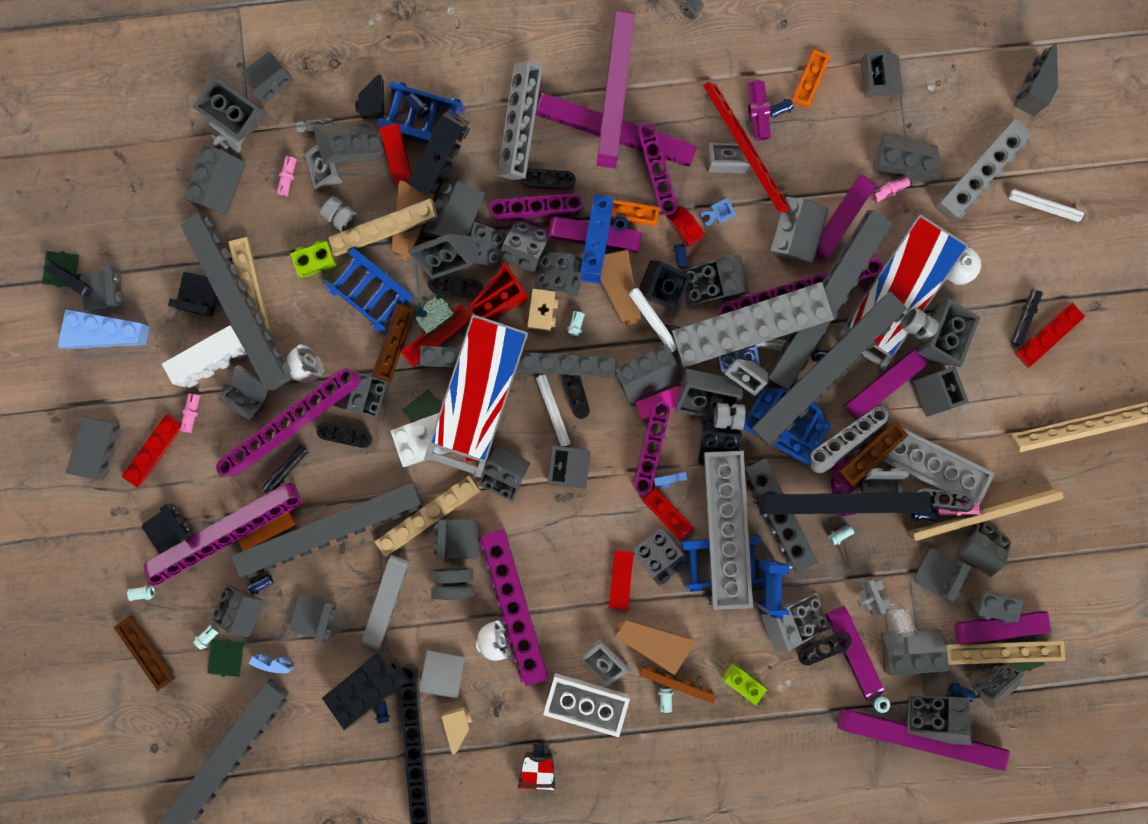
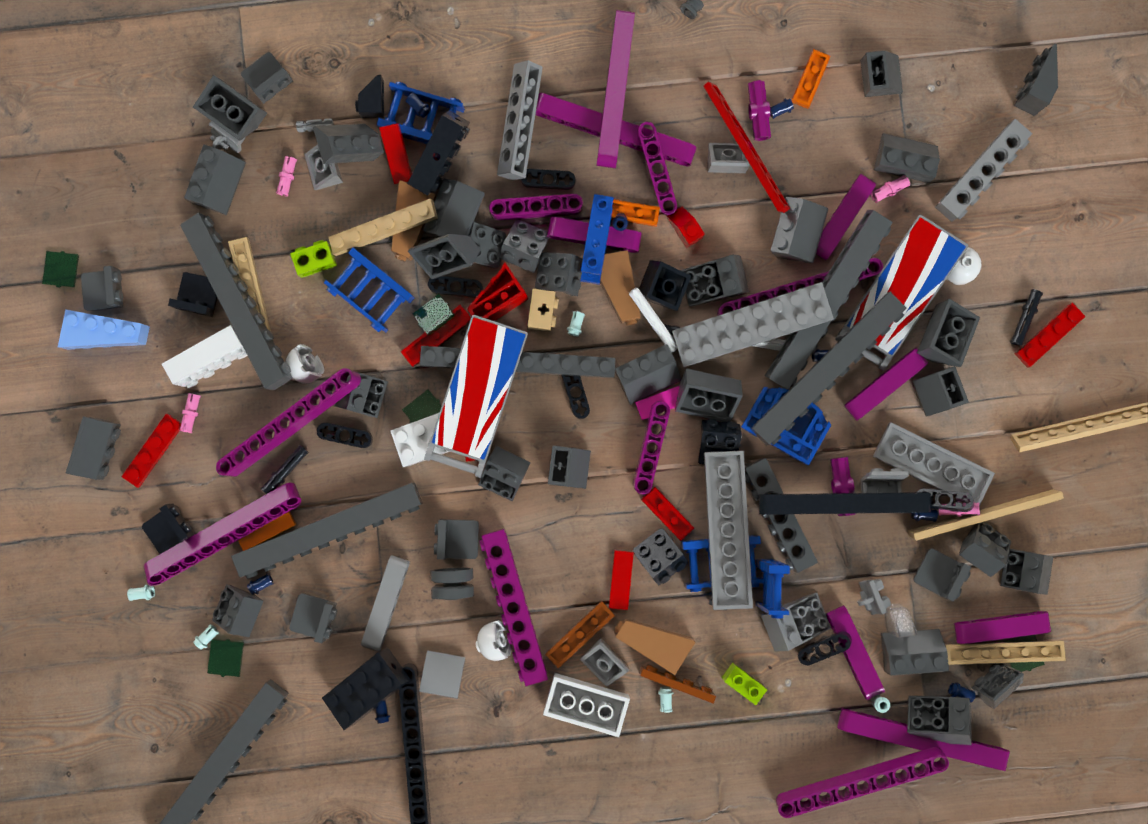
(68, 278): black beam -> none
(144, 652): reddish brown plate -> none
(245, 393): dark grey bracket -> none
(278, 665): light blue slope -> none
(335, 211): light grey wheel -> none
(393, 342): reddish brown plate -> none
(427, 516): tan plate -> none
(456, 726): tan slope -> none
(537, 769): torso -> none
(553, 410): white axle -> none
(579, 634): none -> dark orange plate
(665, 481): medium blue plate -> none
(680, 254): dark blue pin -> none
(720, 211): medium blue plate -> none
(729, 416): light grey wheel -> none
(748, 375): light grey slope -> none
(749, 354): light blue slope -> none
(840, 534): light aqua pin -> none
(845, 447): light grey beam -> none
(871, 783): none -> magenta beam
(873, 453): reddish brown plate -> none
(919, 324): light grey wheel -> none
(998, 606): dark grey bracket -> none
(1027, 572): none -> dark grey slope
(1046, 205): white axle -> none

